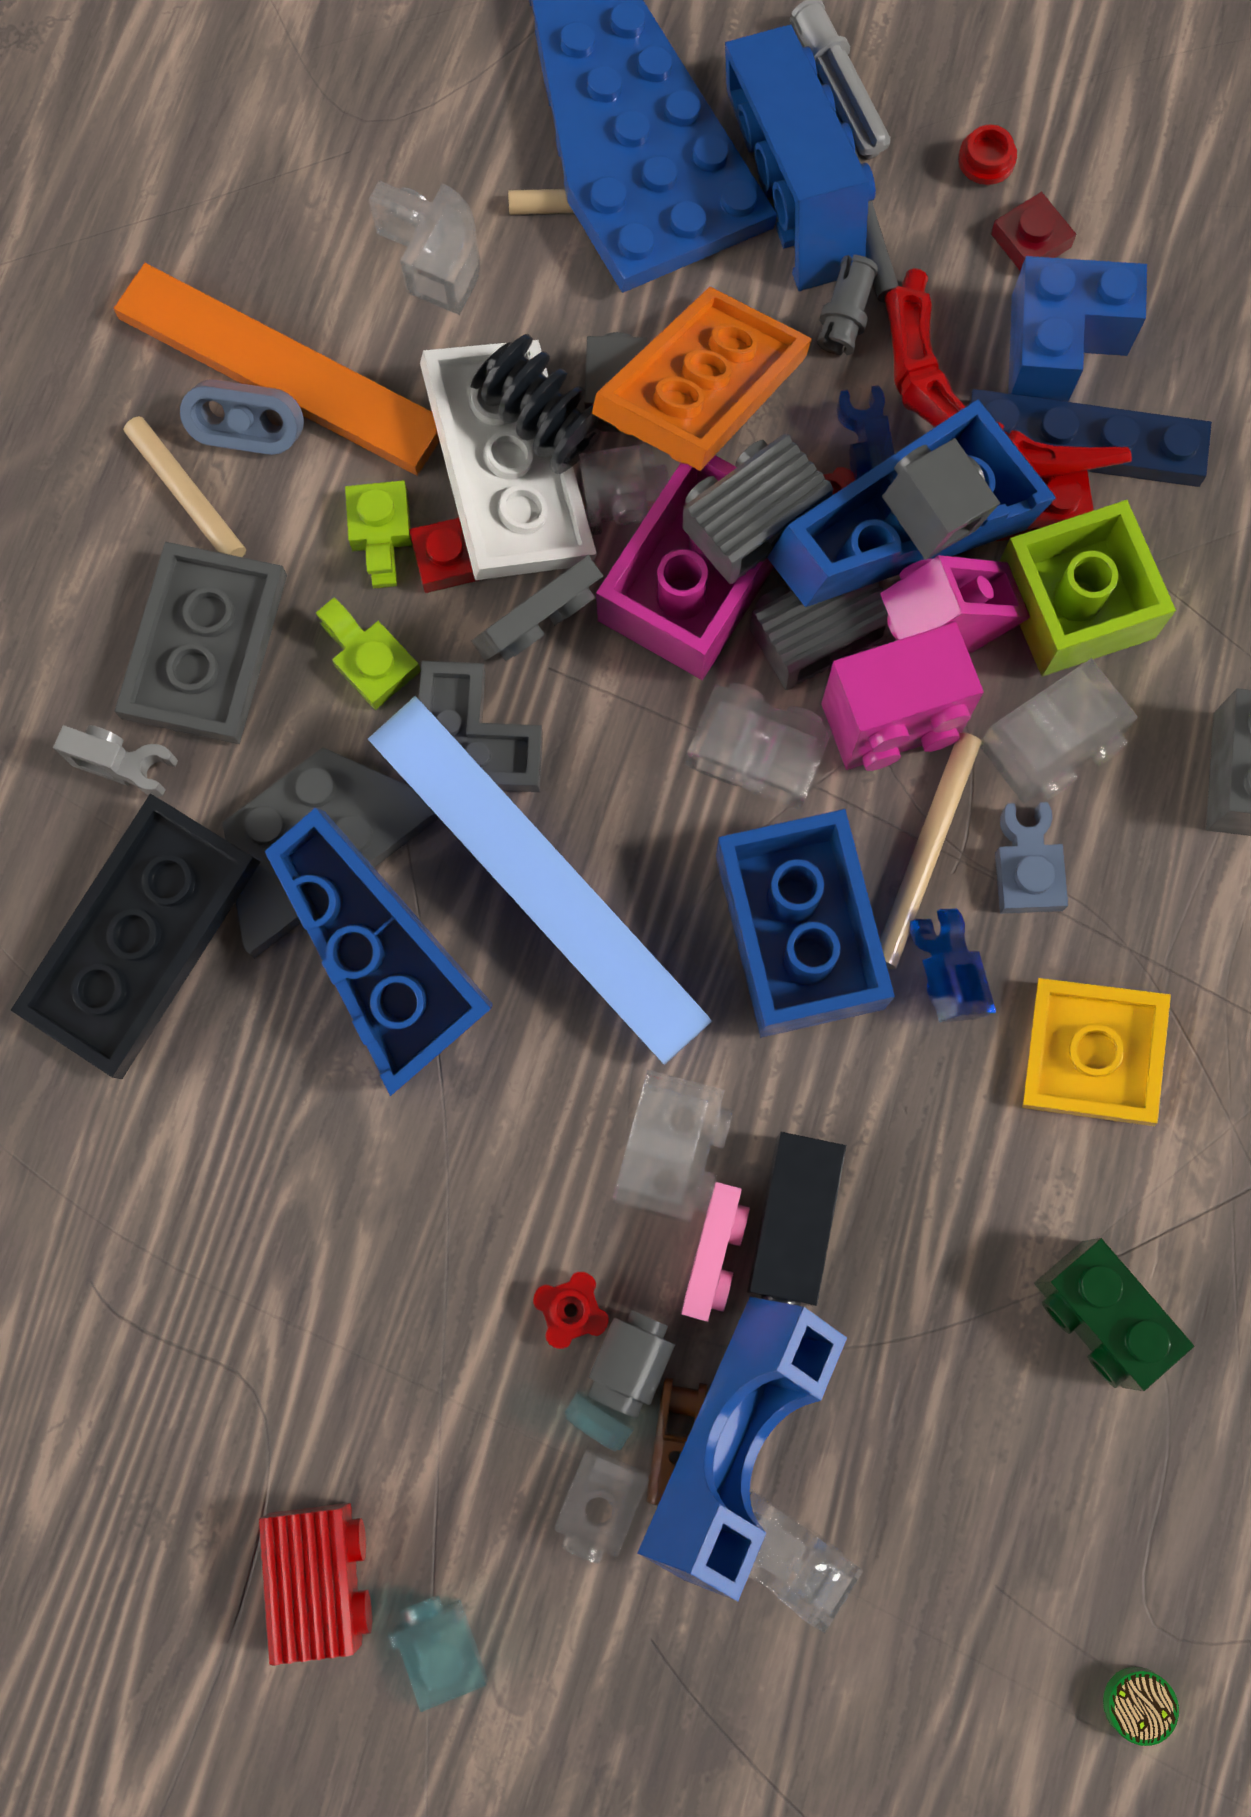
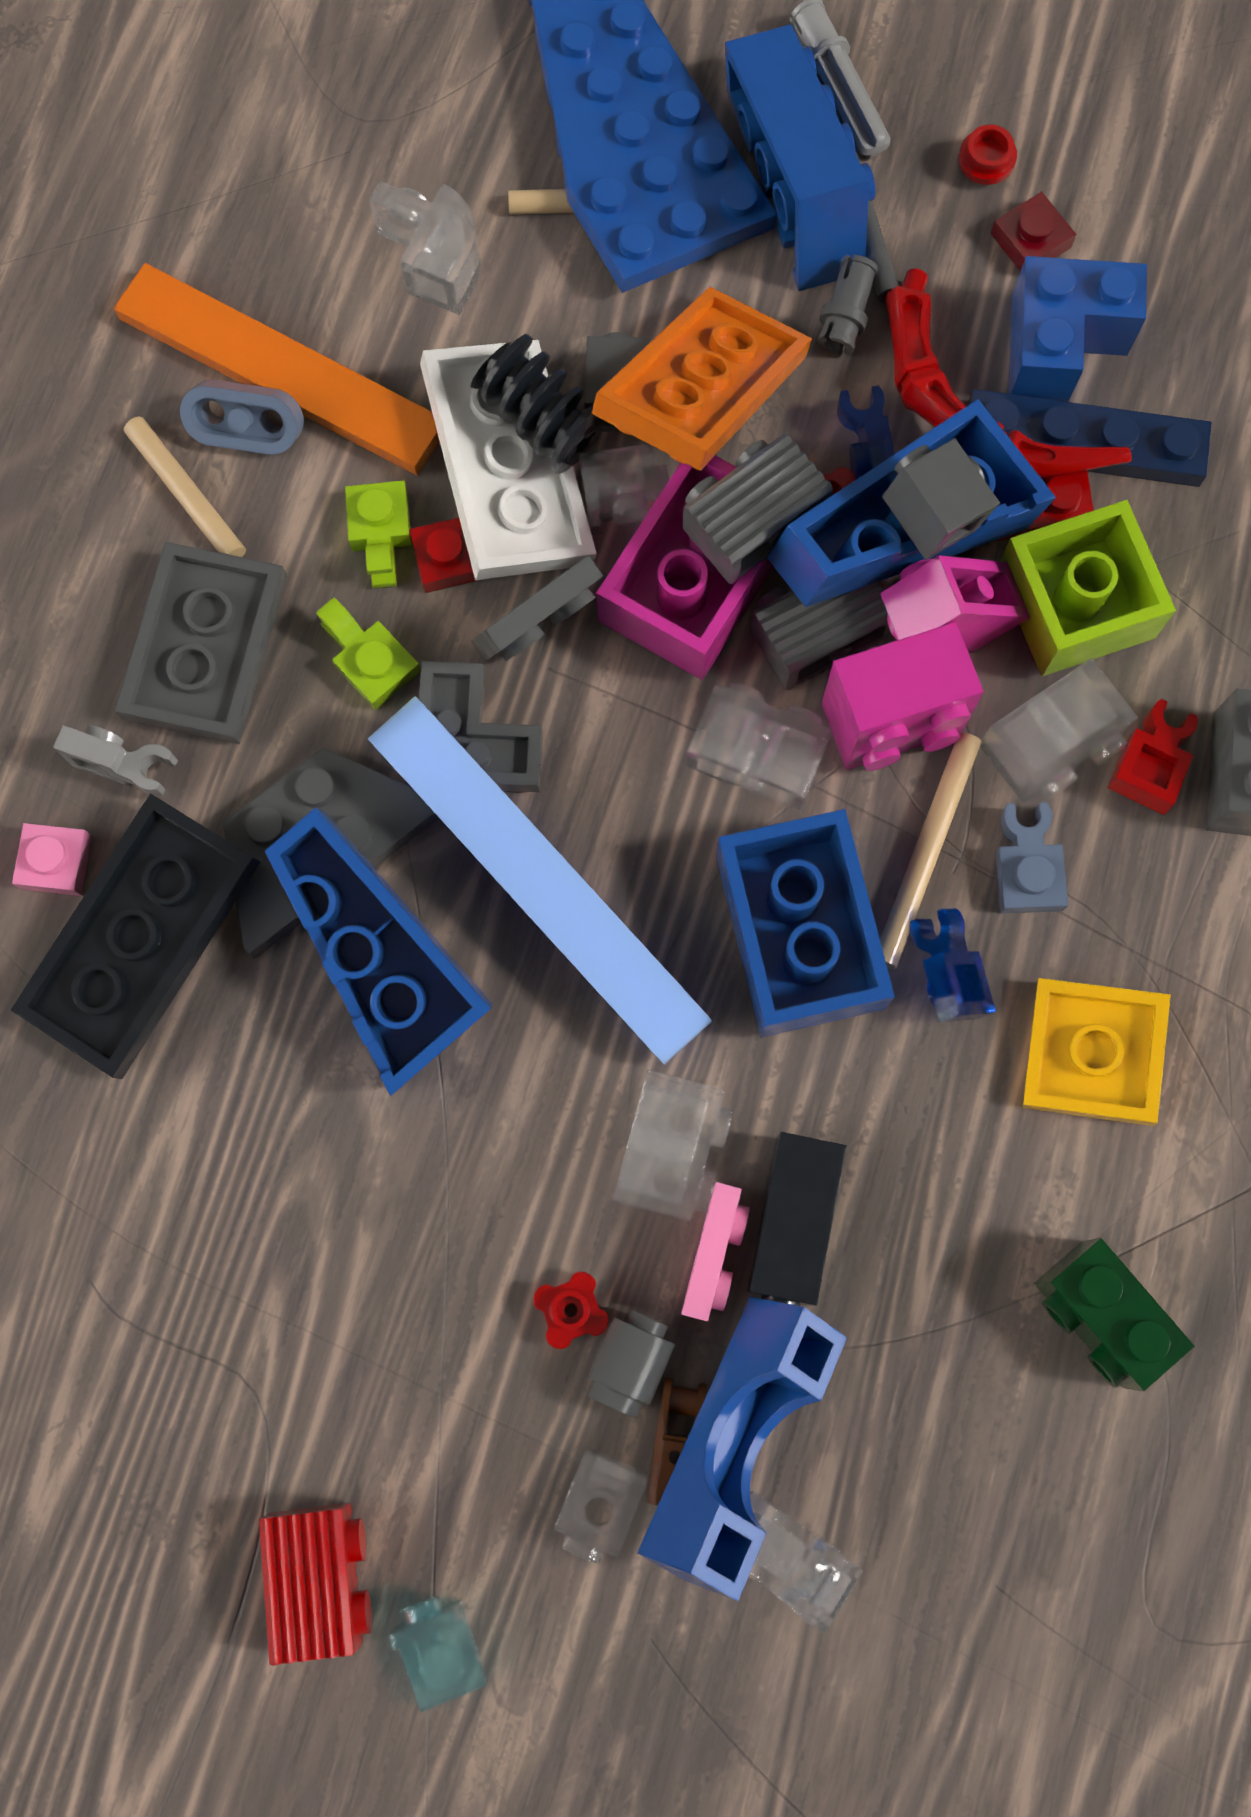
(52, 859): none -> bright pink plate
(598, 1422): clear light blue tile -> none
(1141, 1706): tile -> none
(1152, 762): none -> red plate

